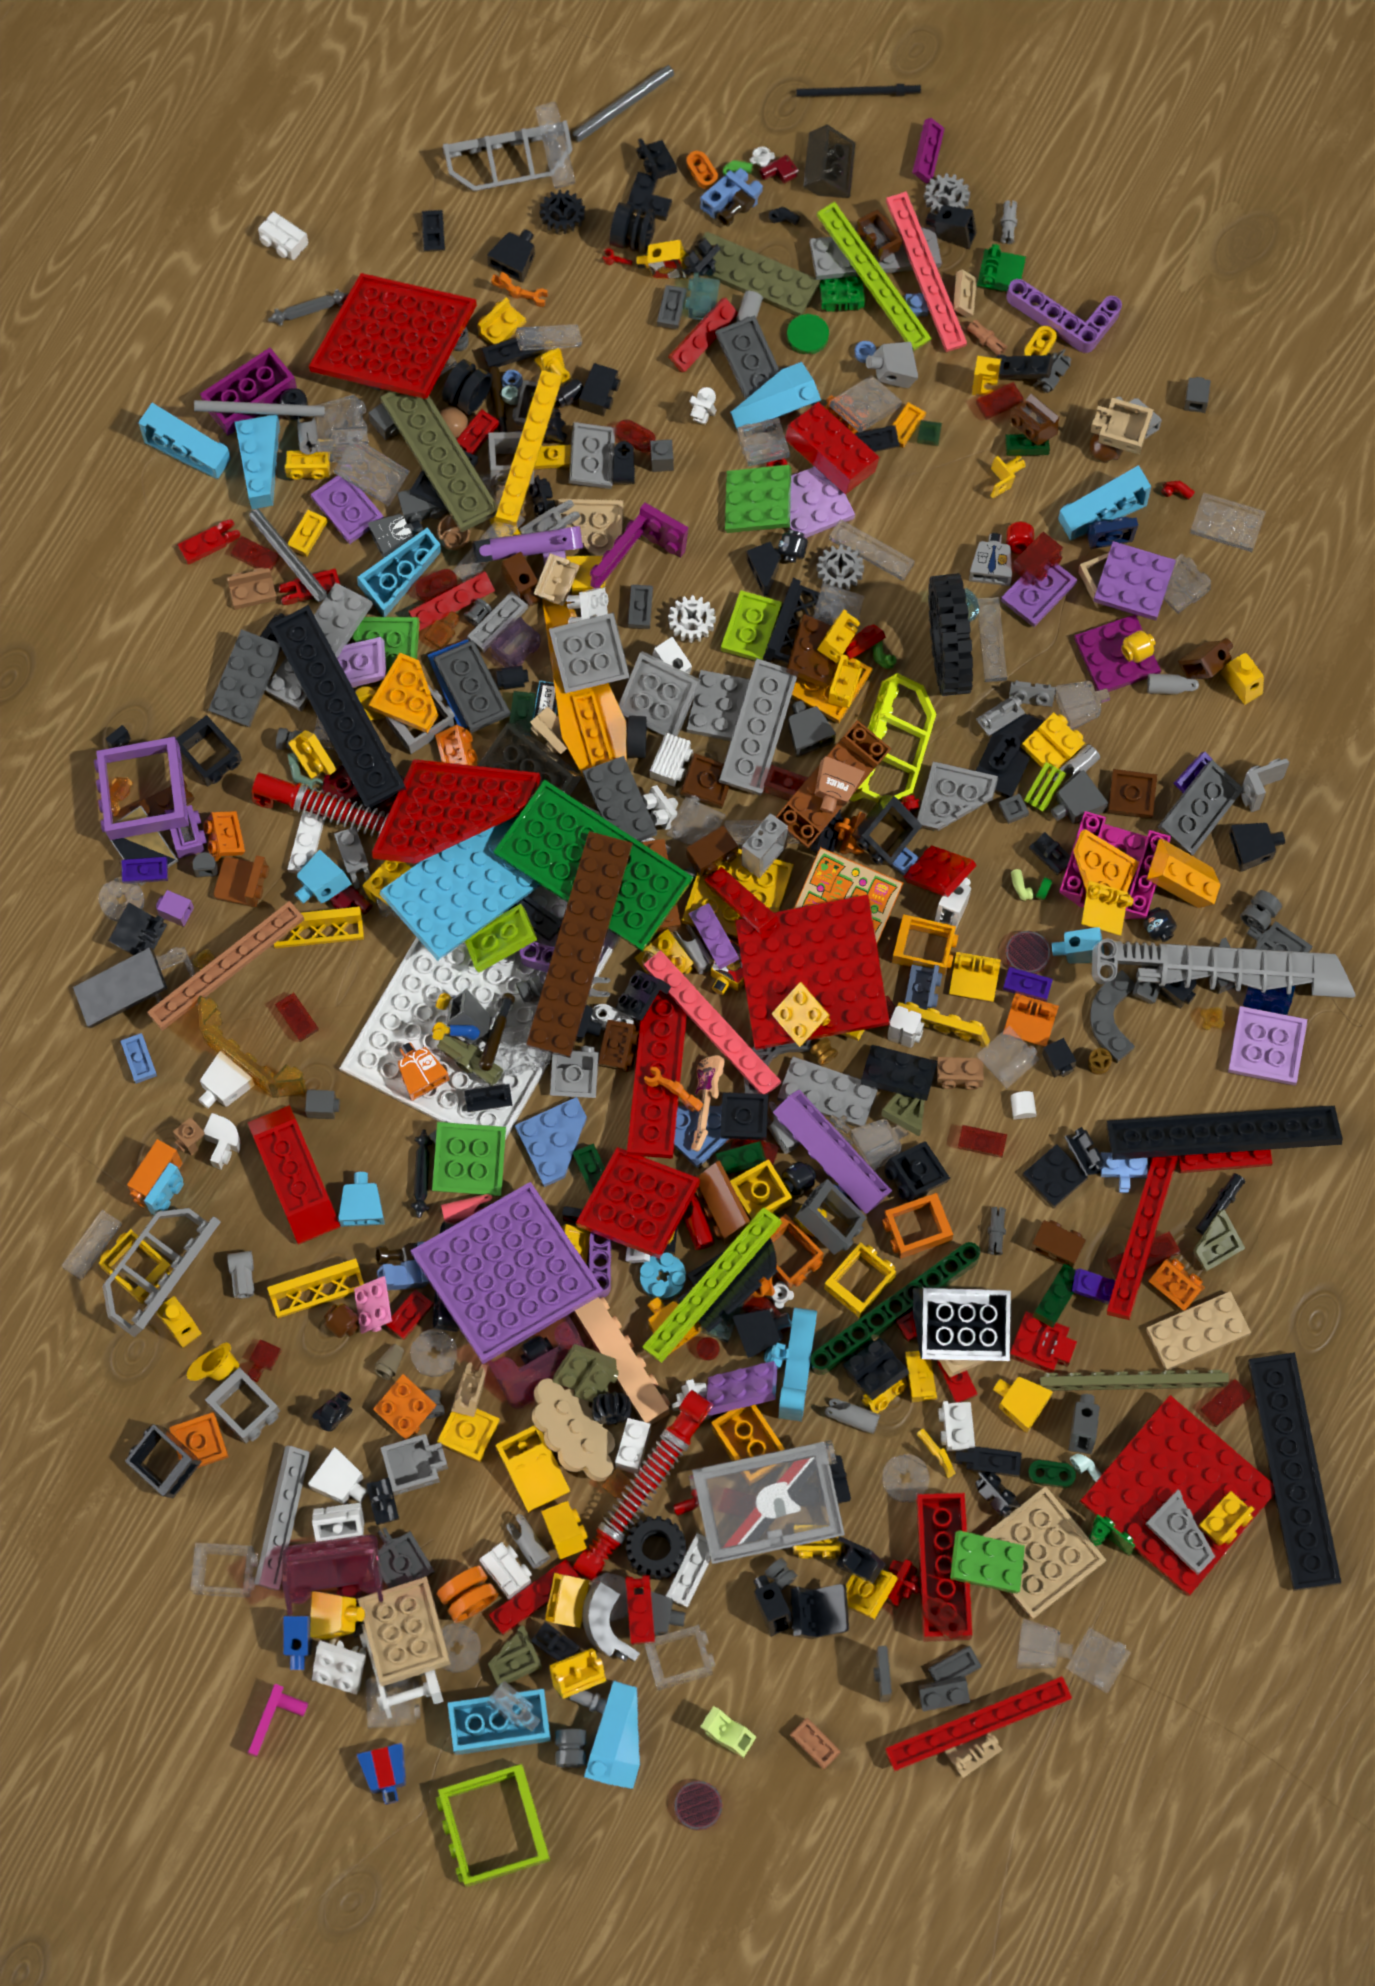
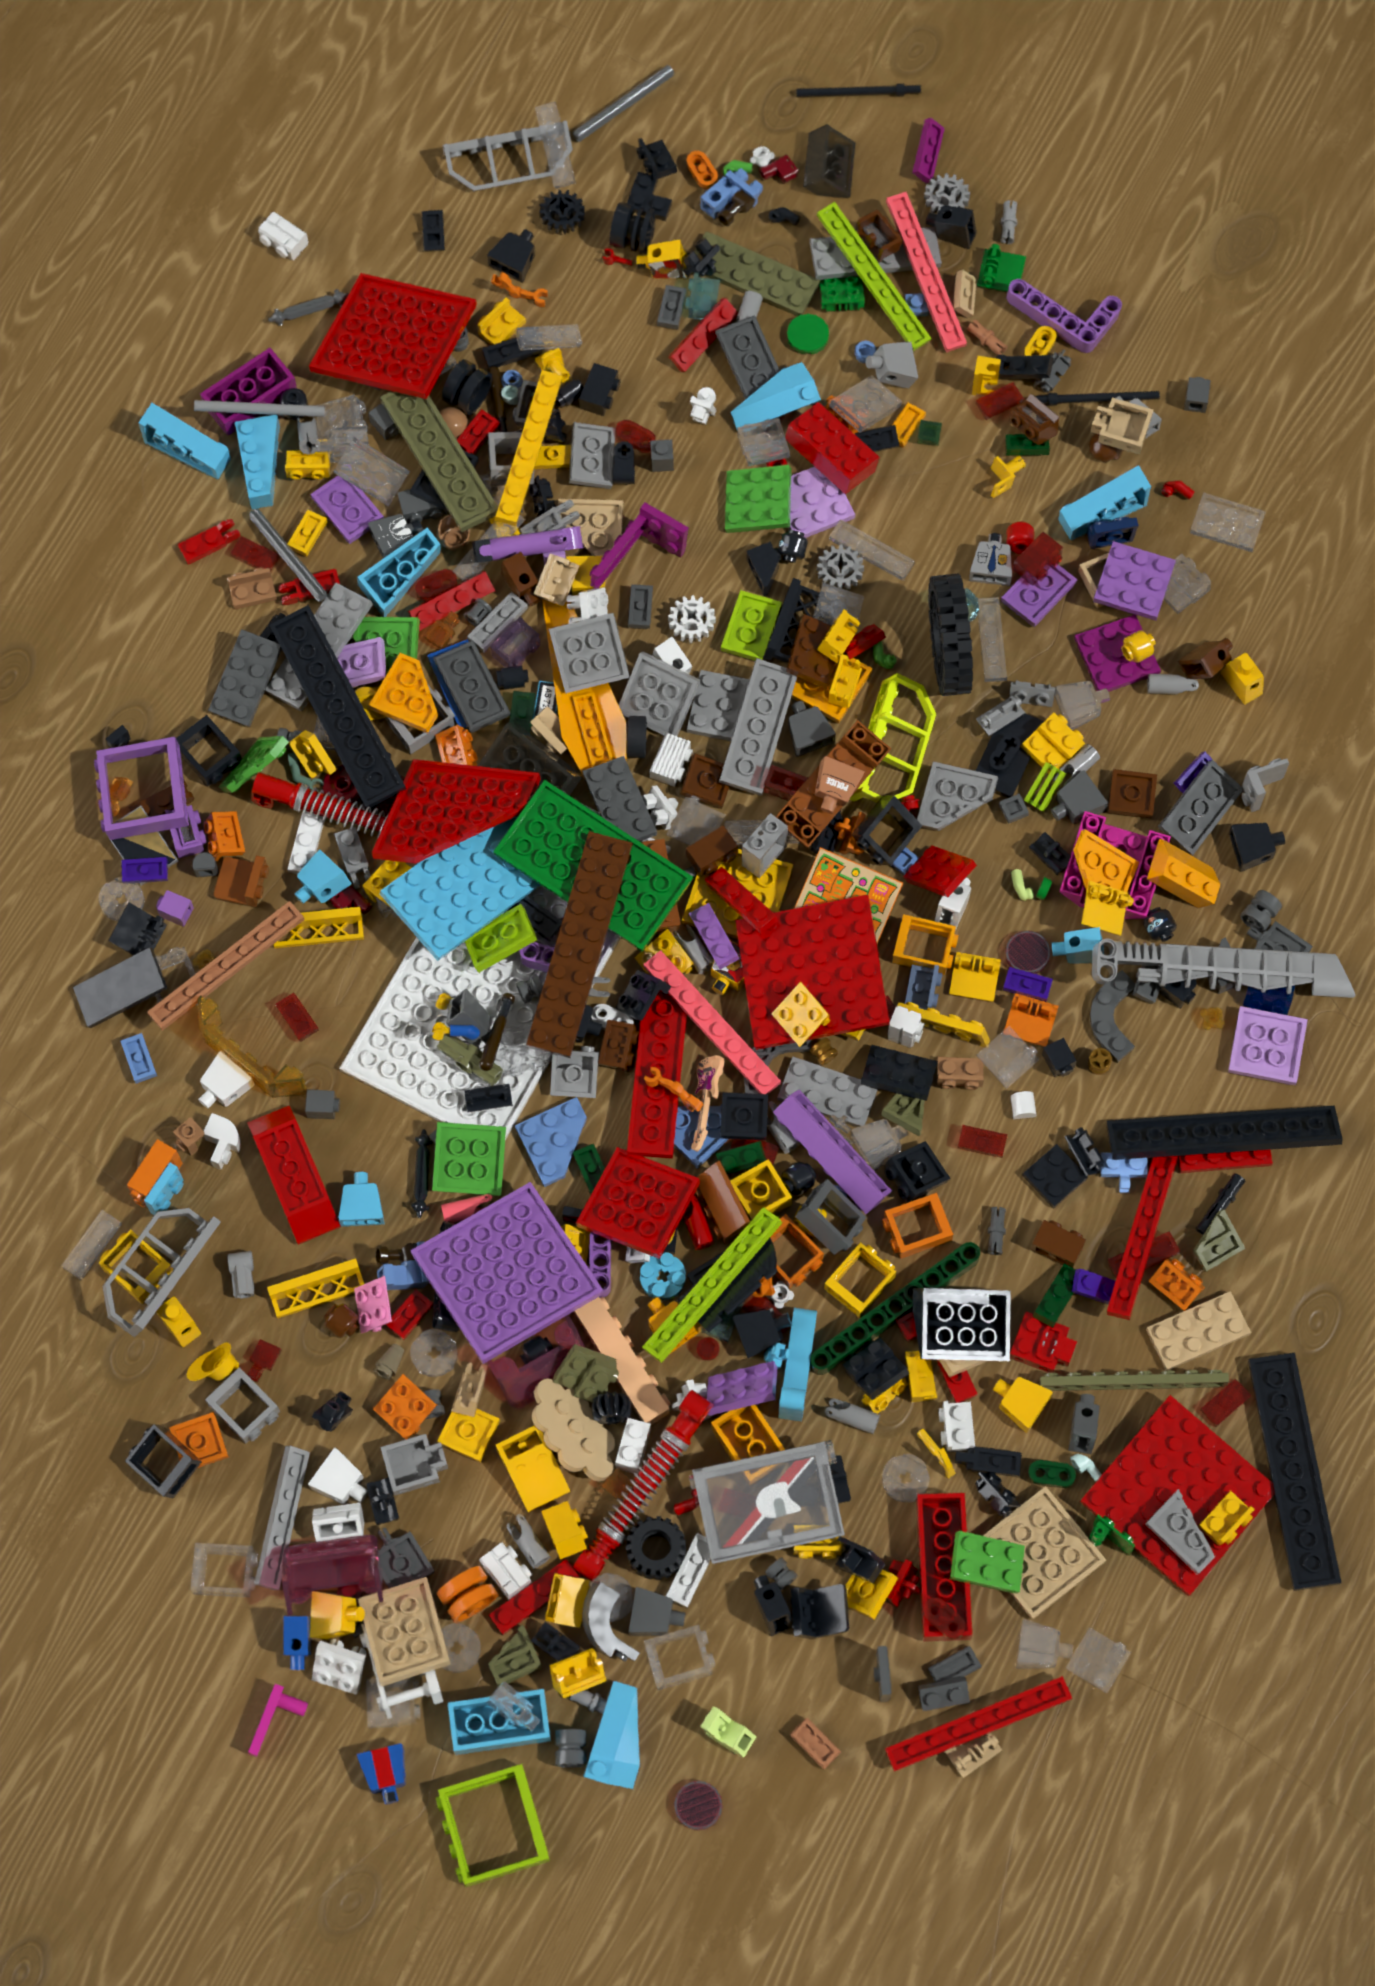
(254, 761): none -> bright green plate
(420, 1071): orange torso -> none
(640, 1611): red plate -> none
(1052, 398): none -> black bar

